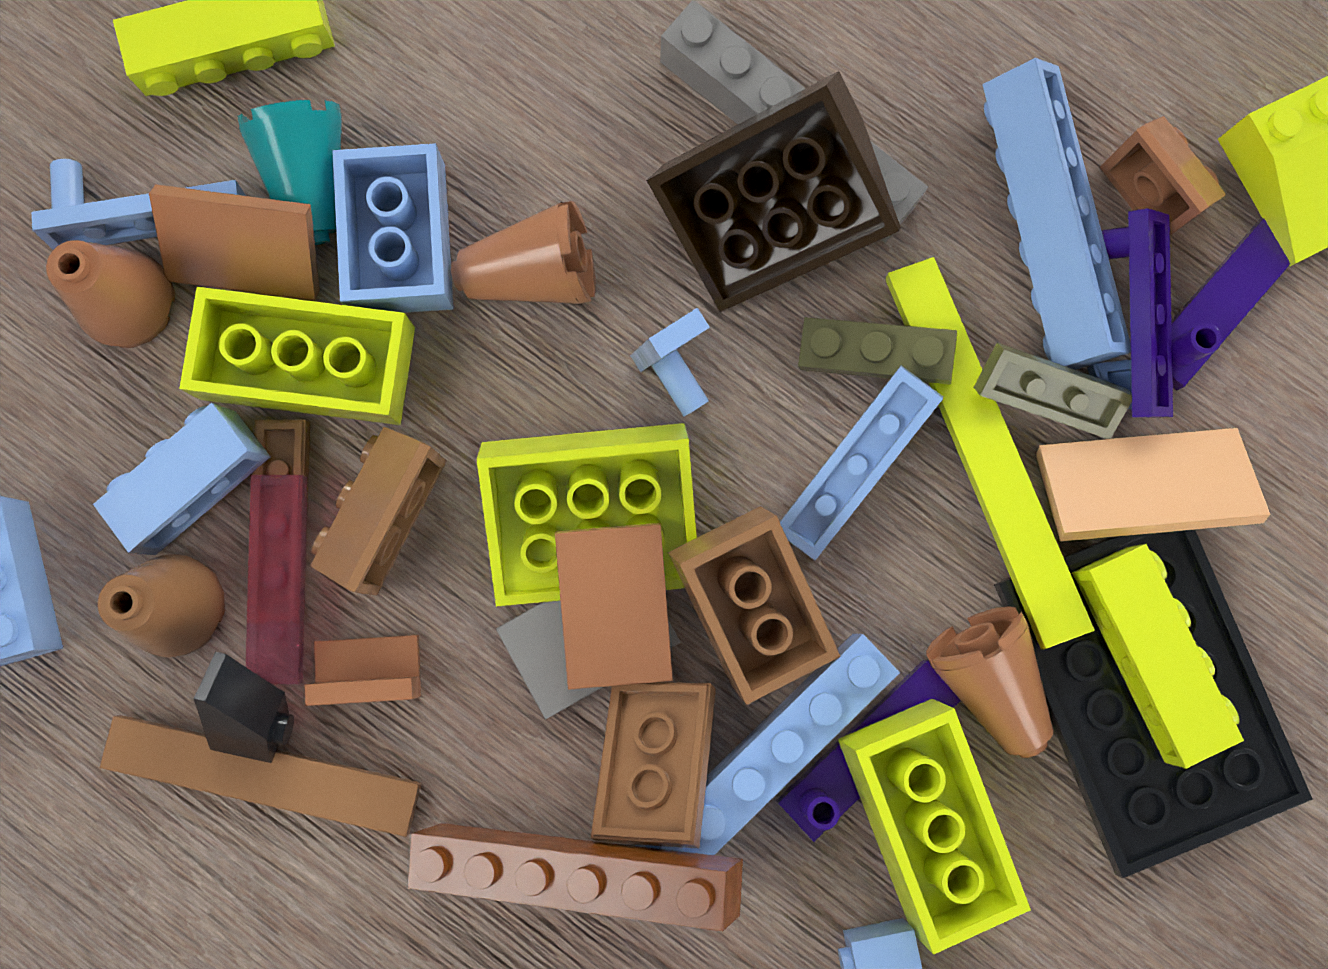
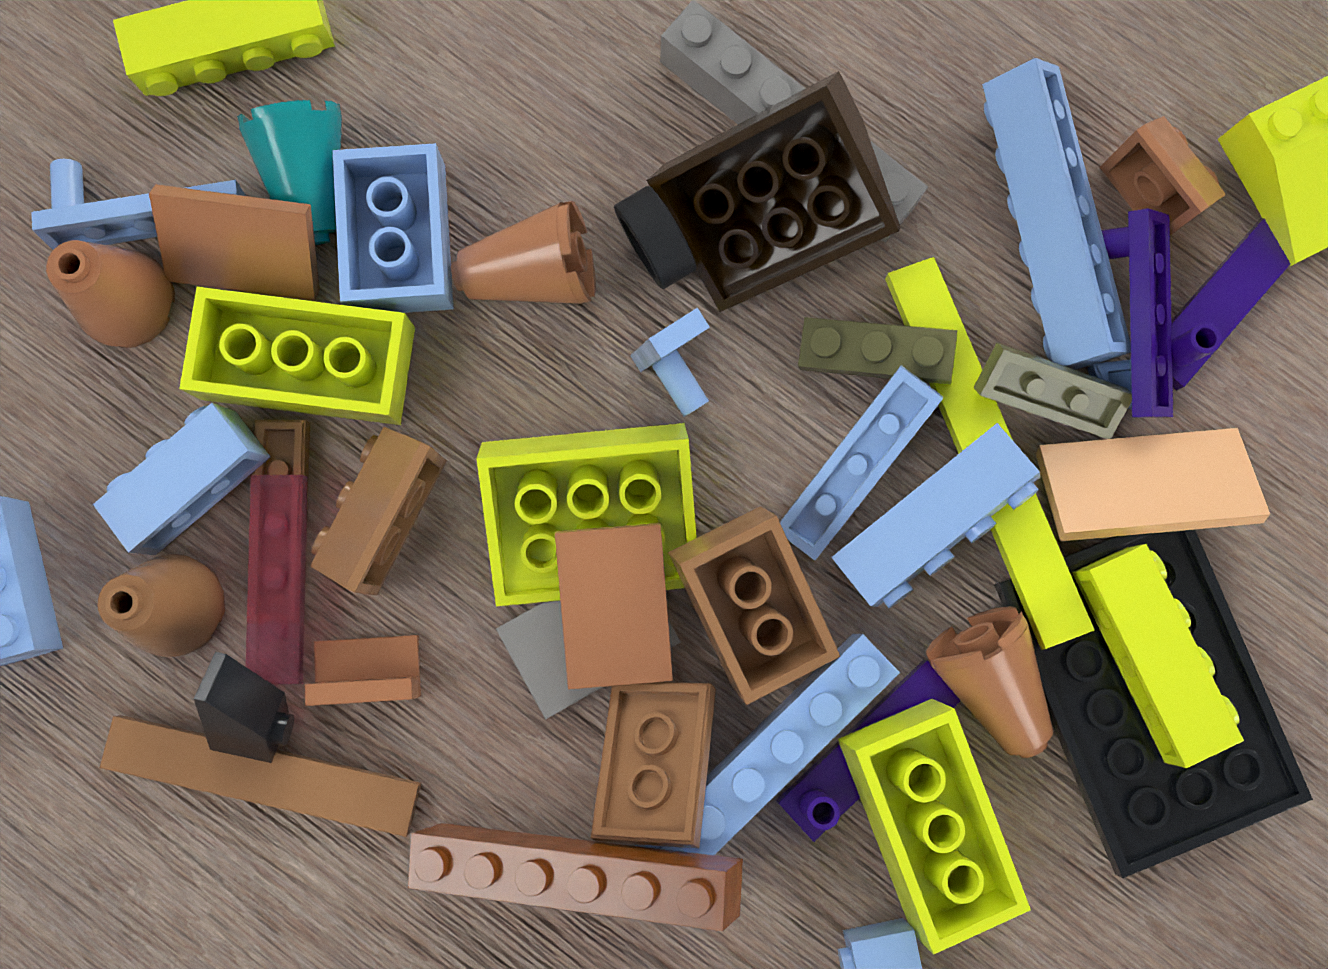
(655, 237): none -> black tyre
(938, 516): none -> light blue brick

